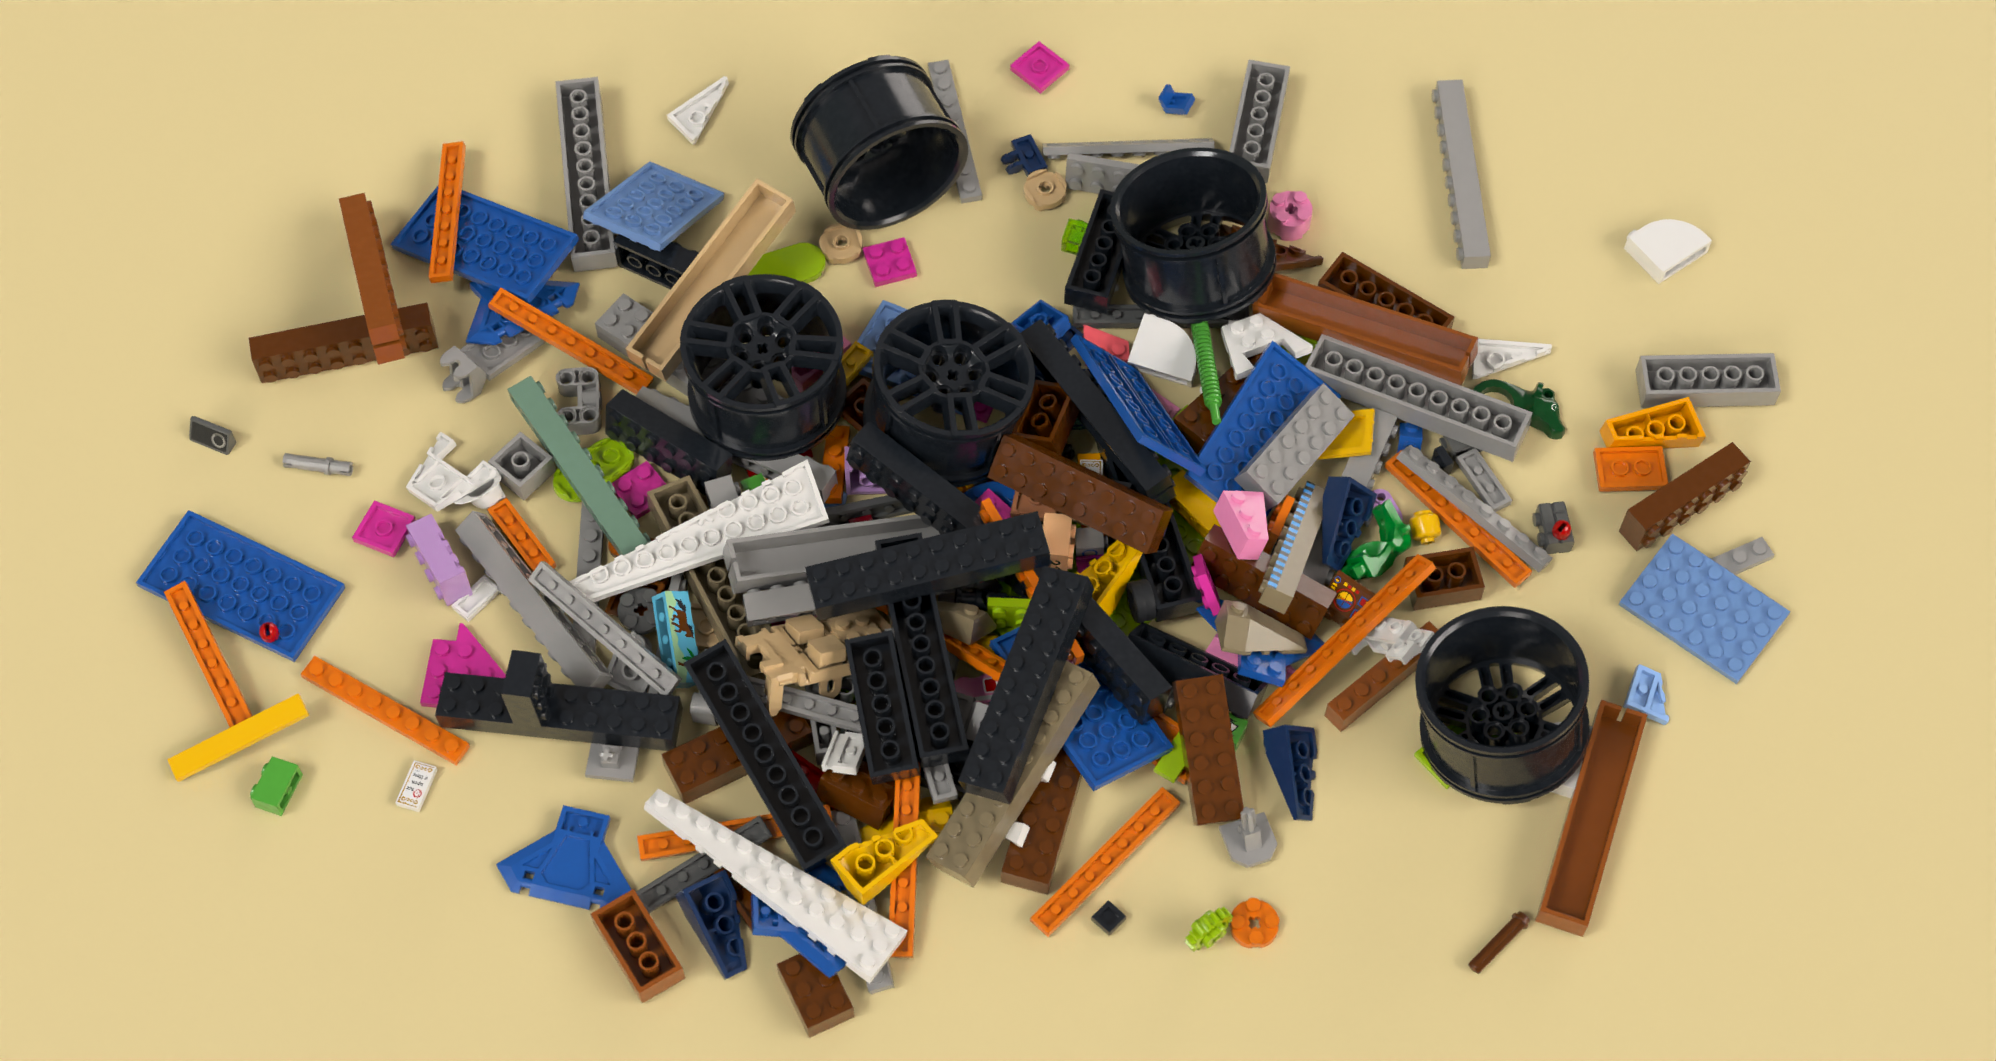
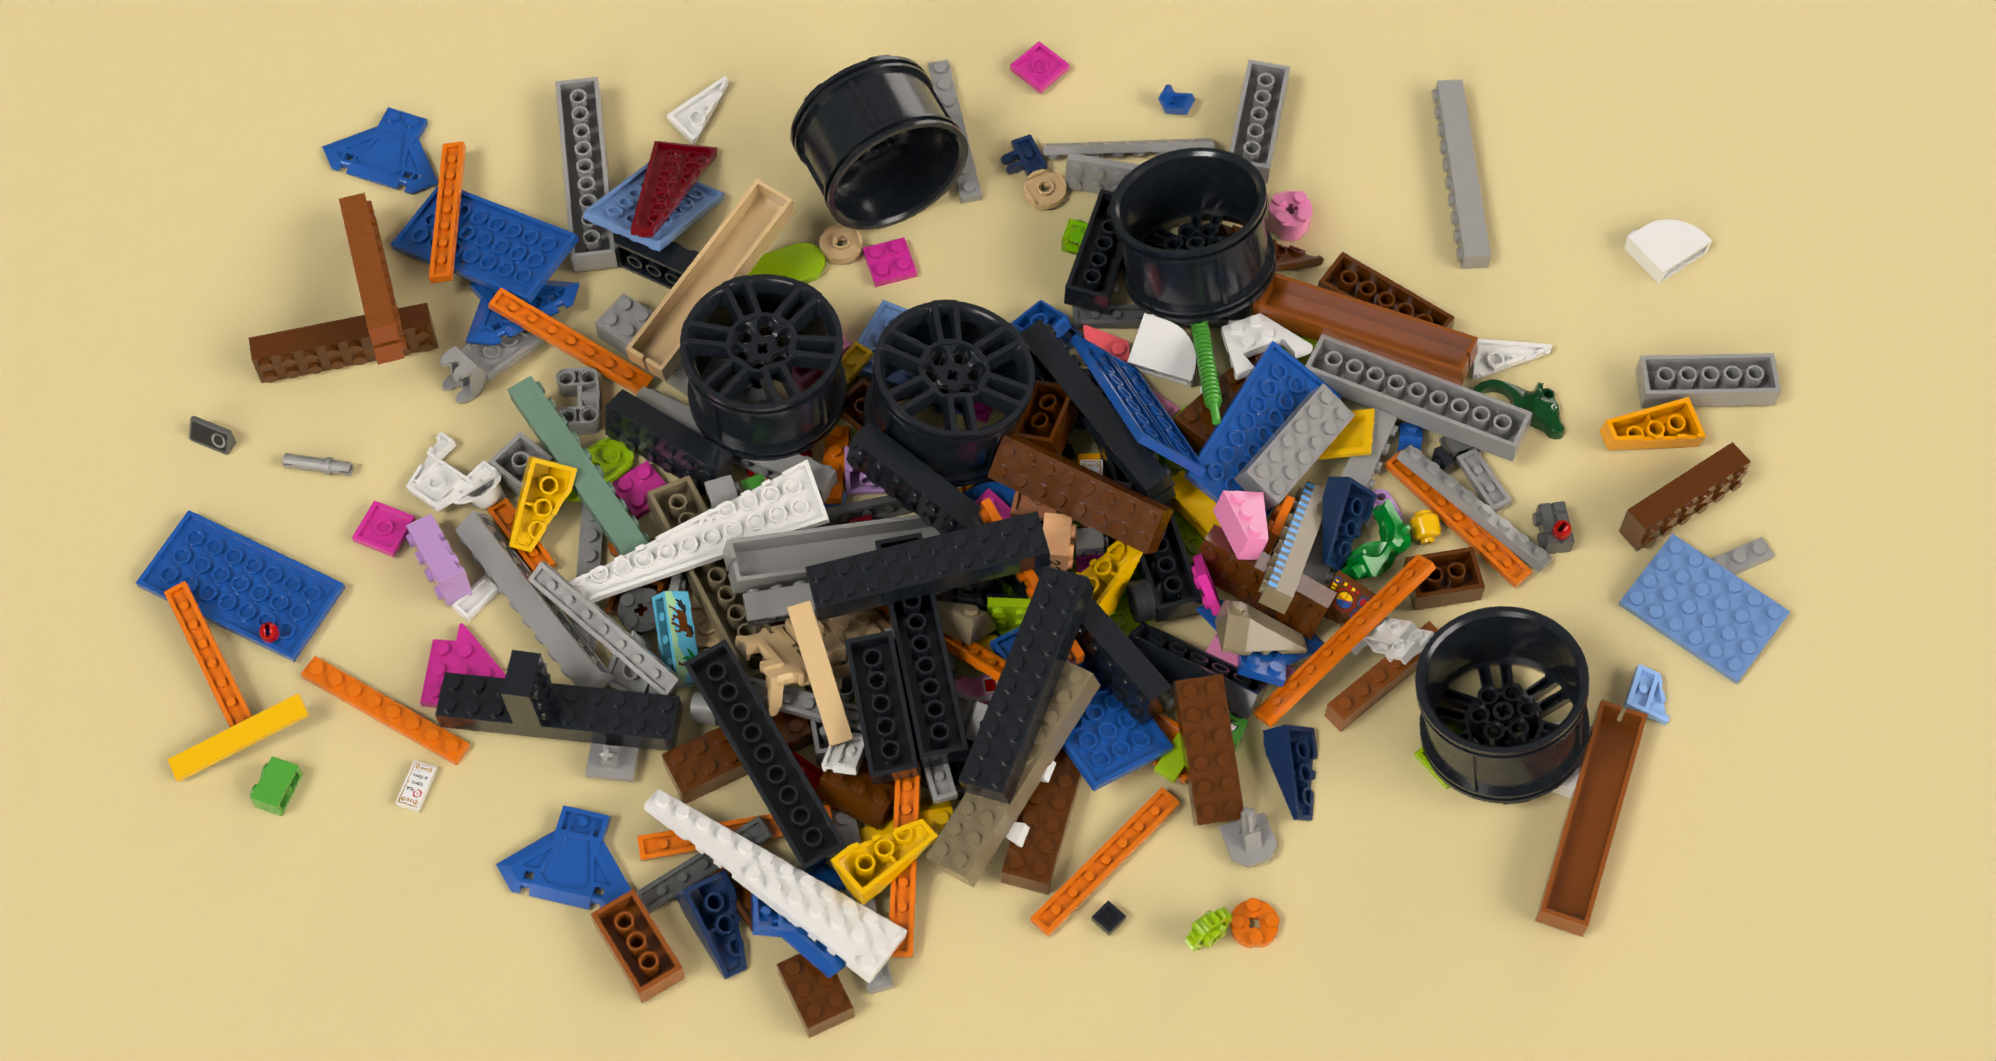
(386, 153): none -> blue plate
(540, 497): none -> yellow wedge
(668, 179): none -> dark red wing
(820, 673): none -> tan tile
(1499, 942): reddish brown axle -> none
(1630, 468): orange plate -> none

